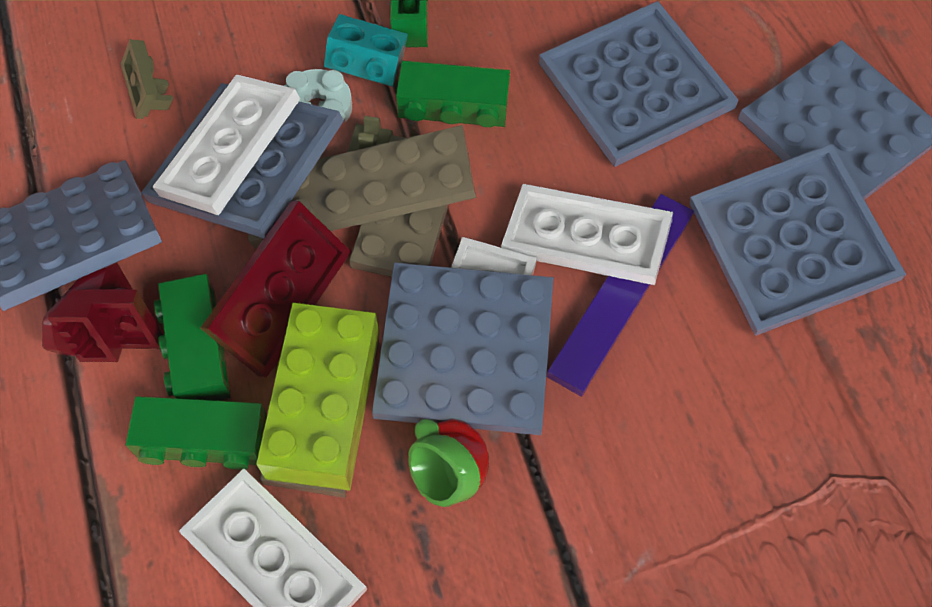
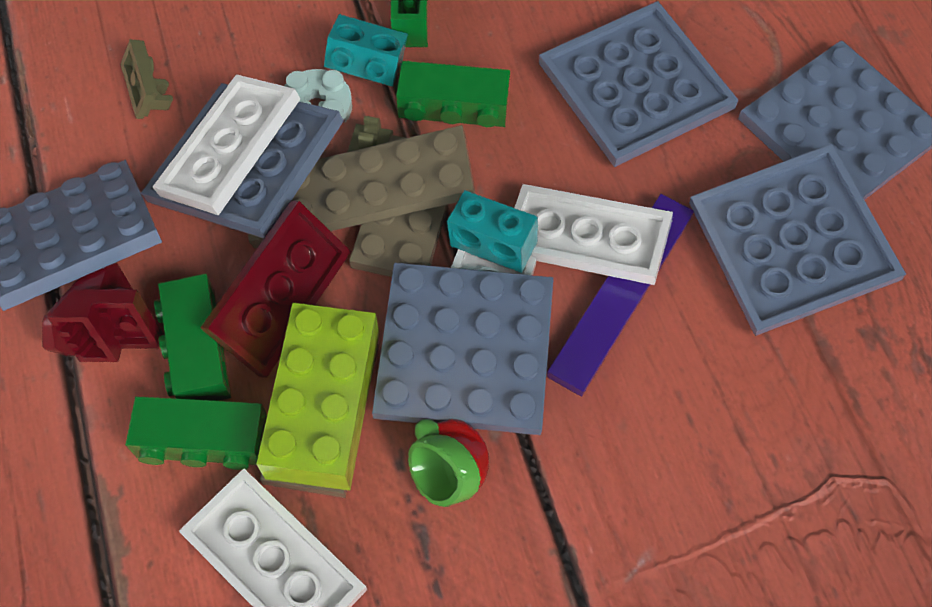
(493, 231): none -> teal brick

